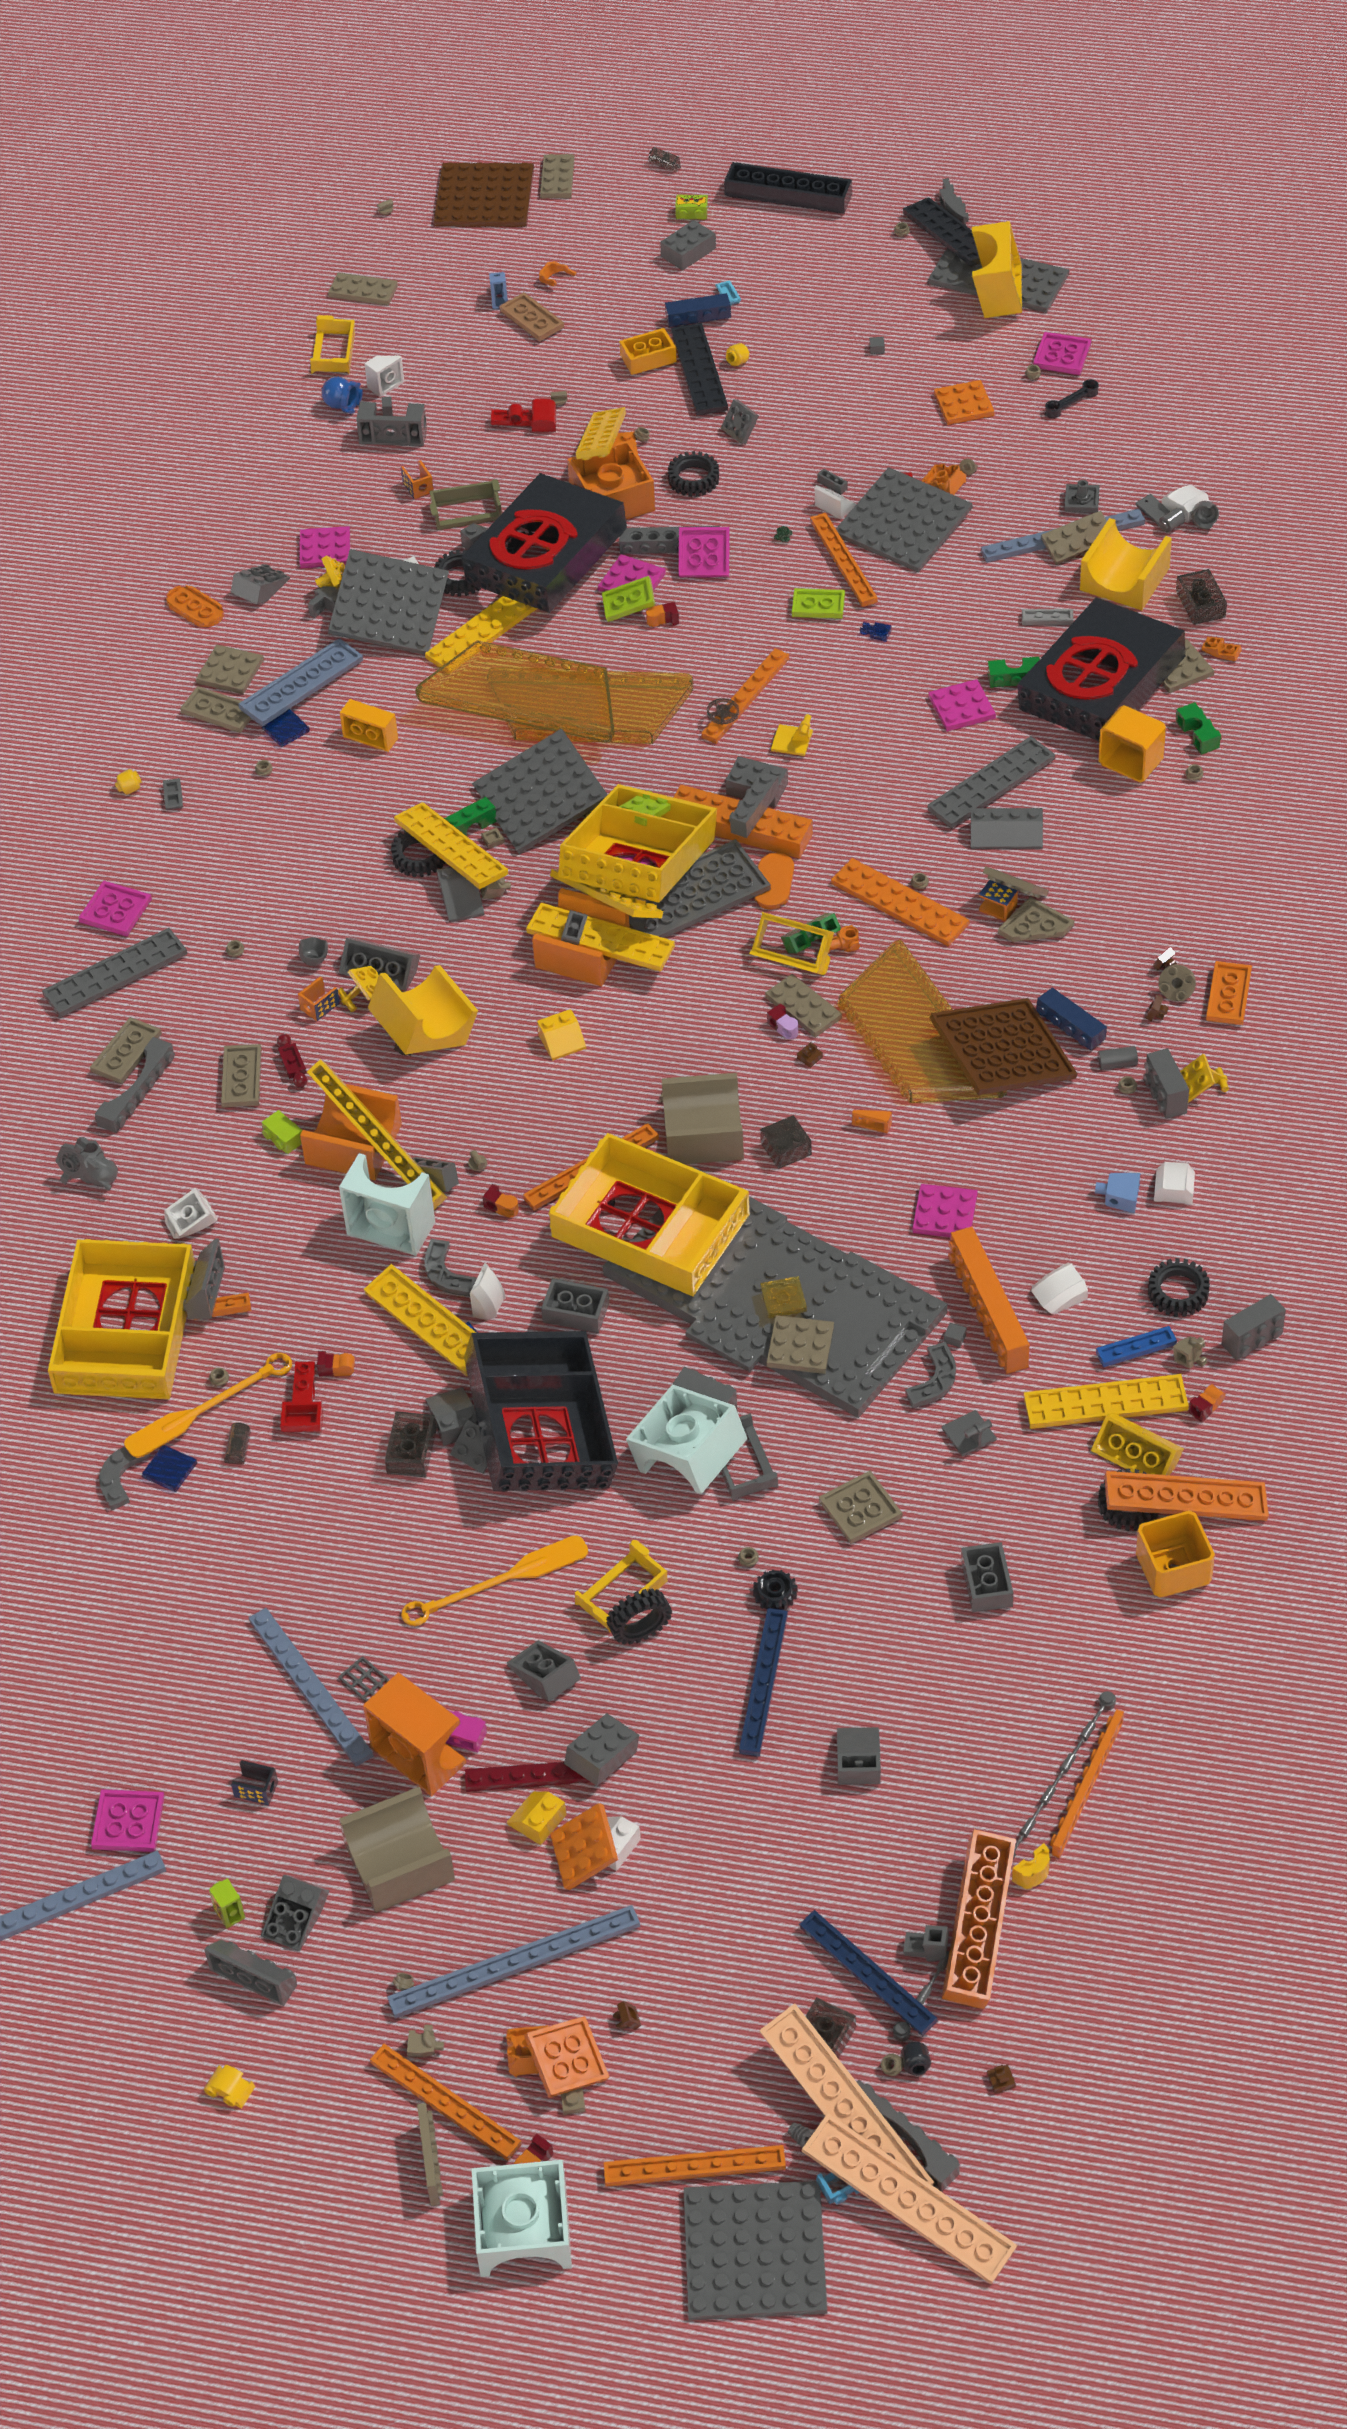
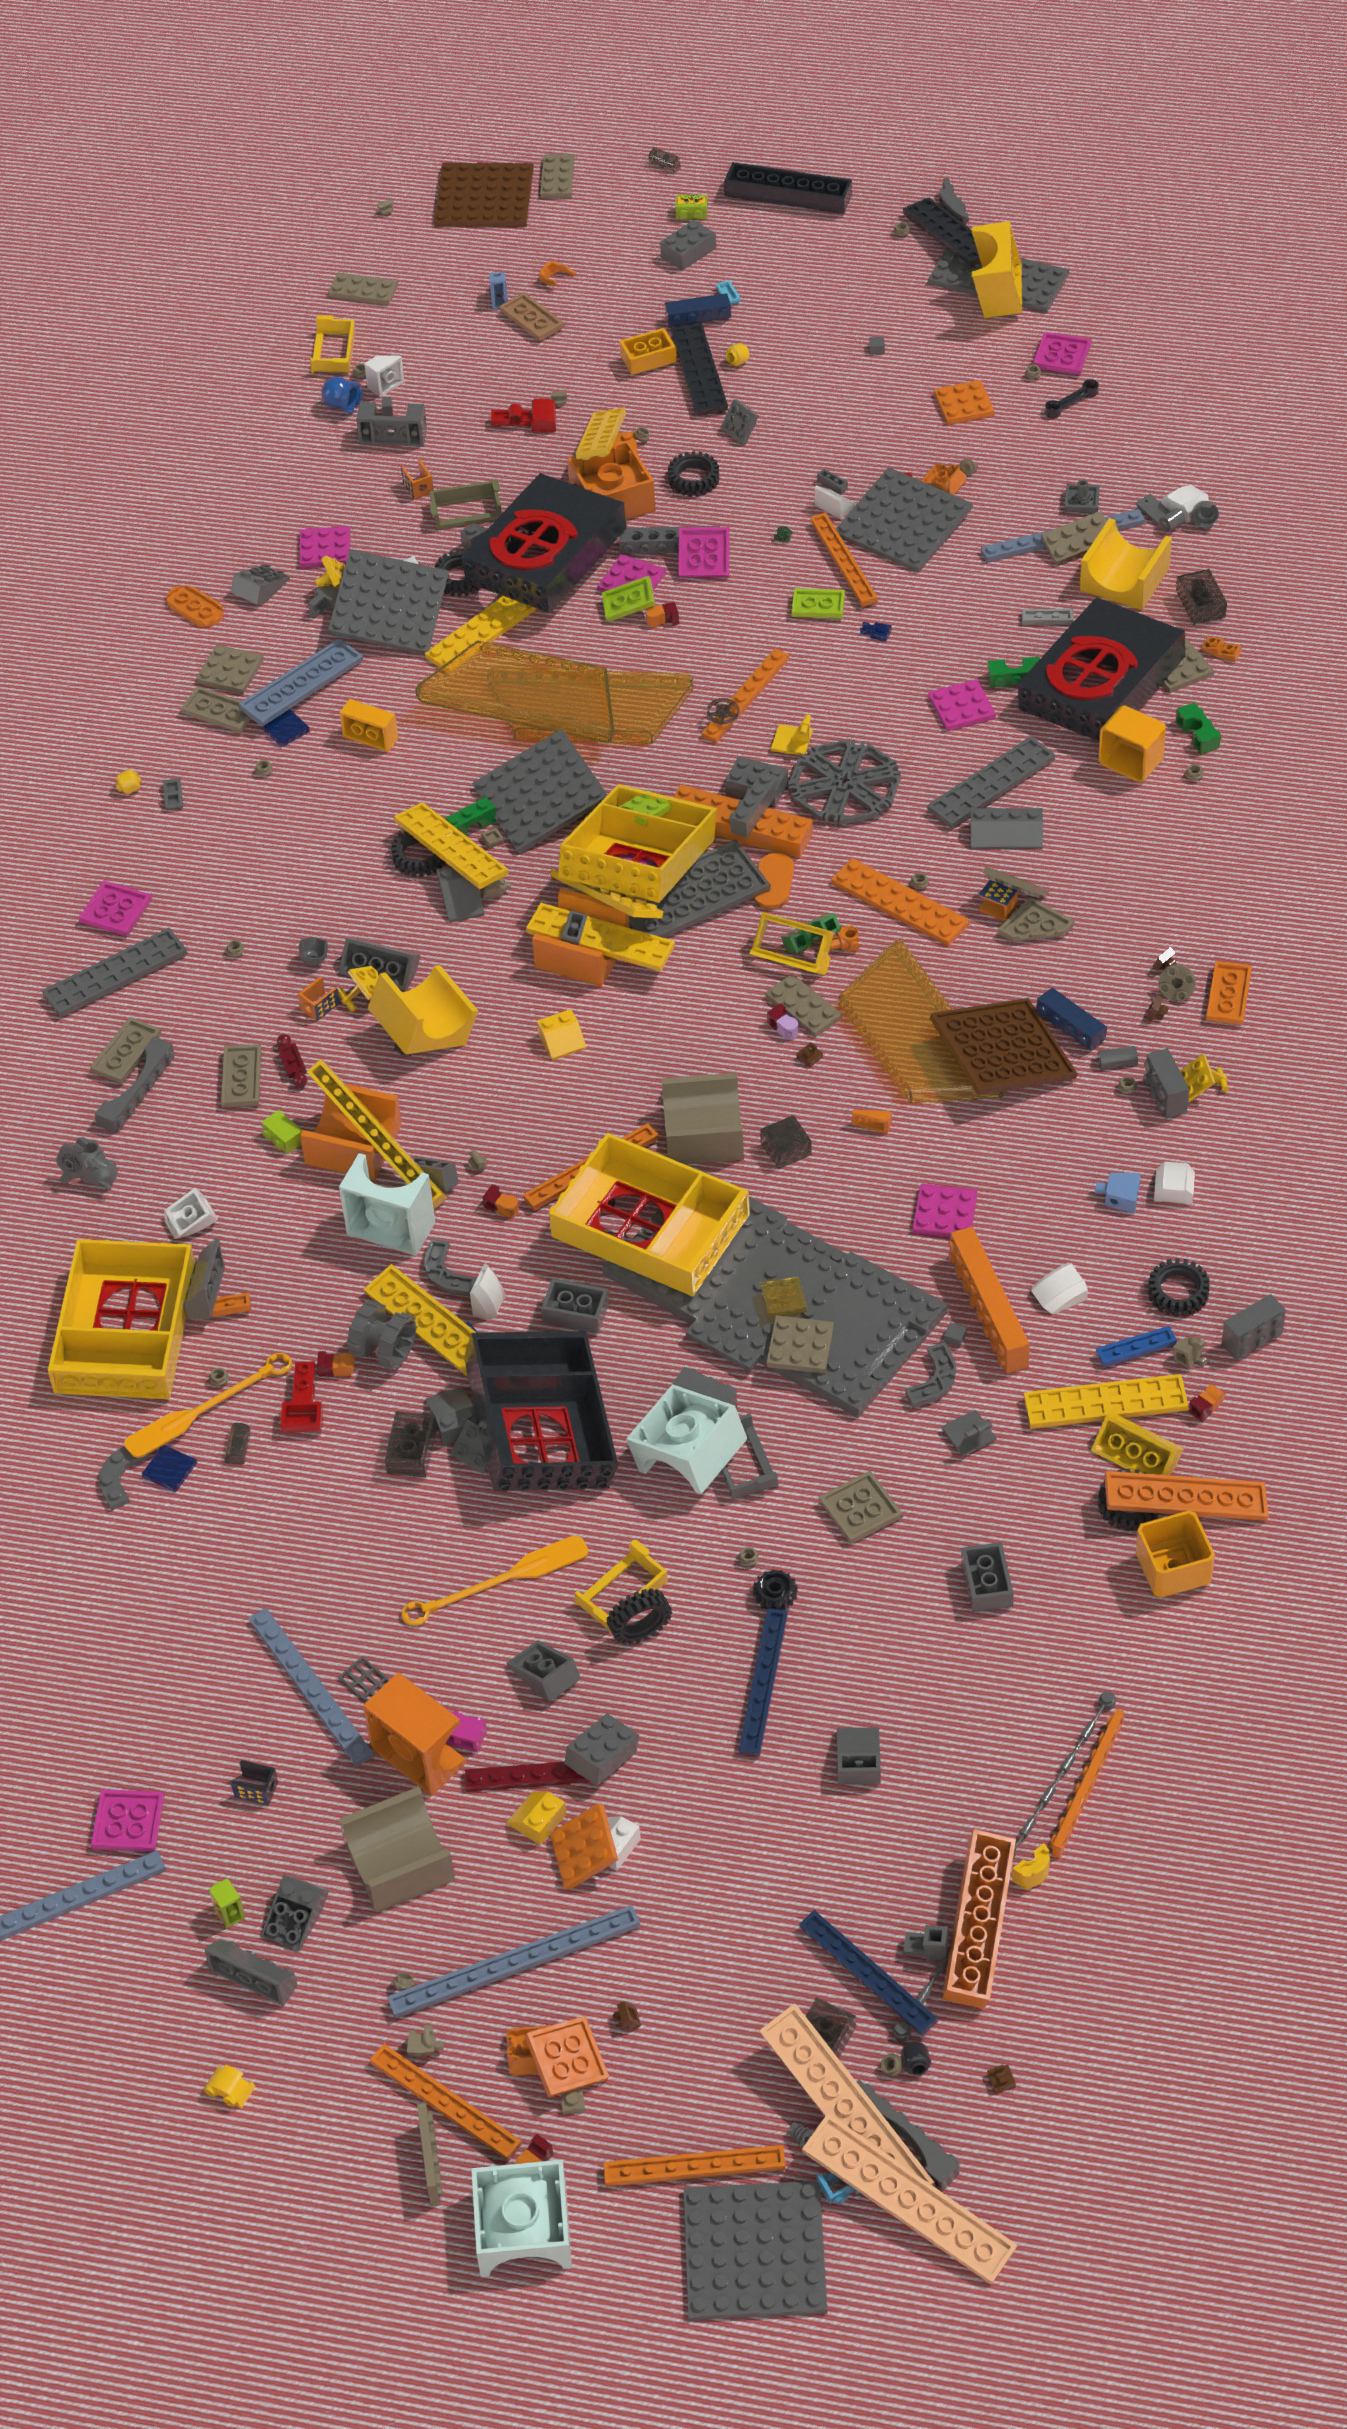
(359, 371): none -> dark tan plate
(371, 1331): none -> dark grey piece
(832, 780): none -> dark grey plate

